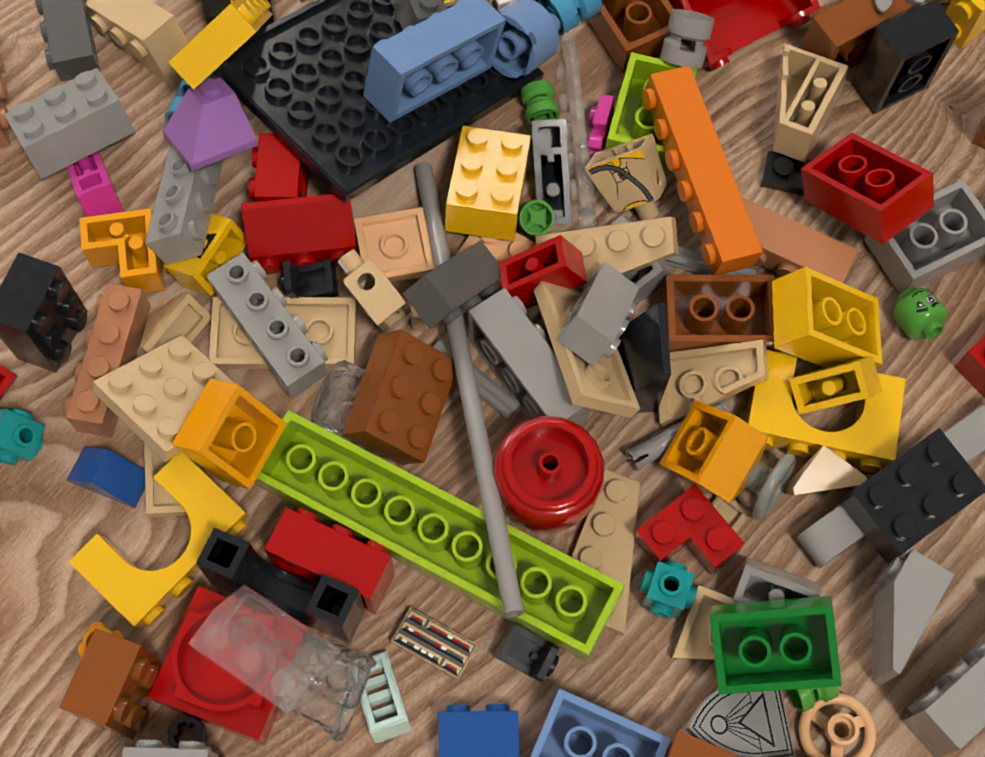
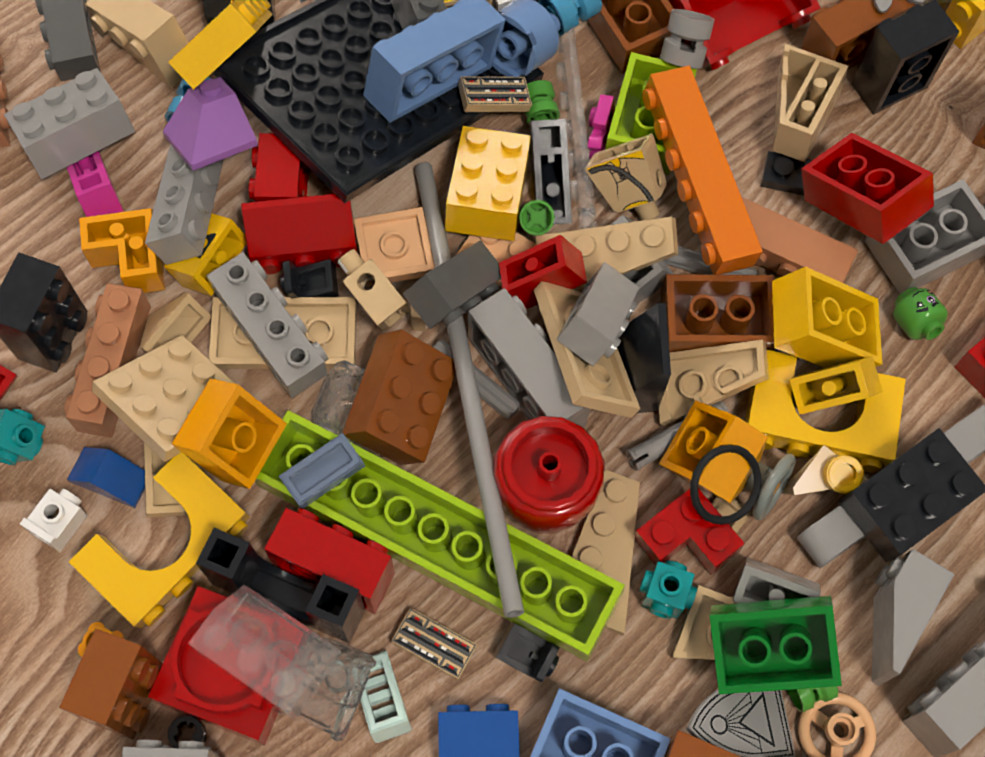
(59, 530): none -> white brick
(322, 471): none -> sand blue tile
(494, 94): none -> tile
(698, 471): none -> black tyre
(843, 474): none -> yellow tile

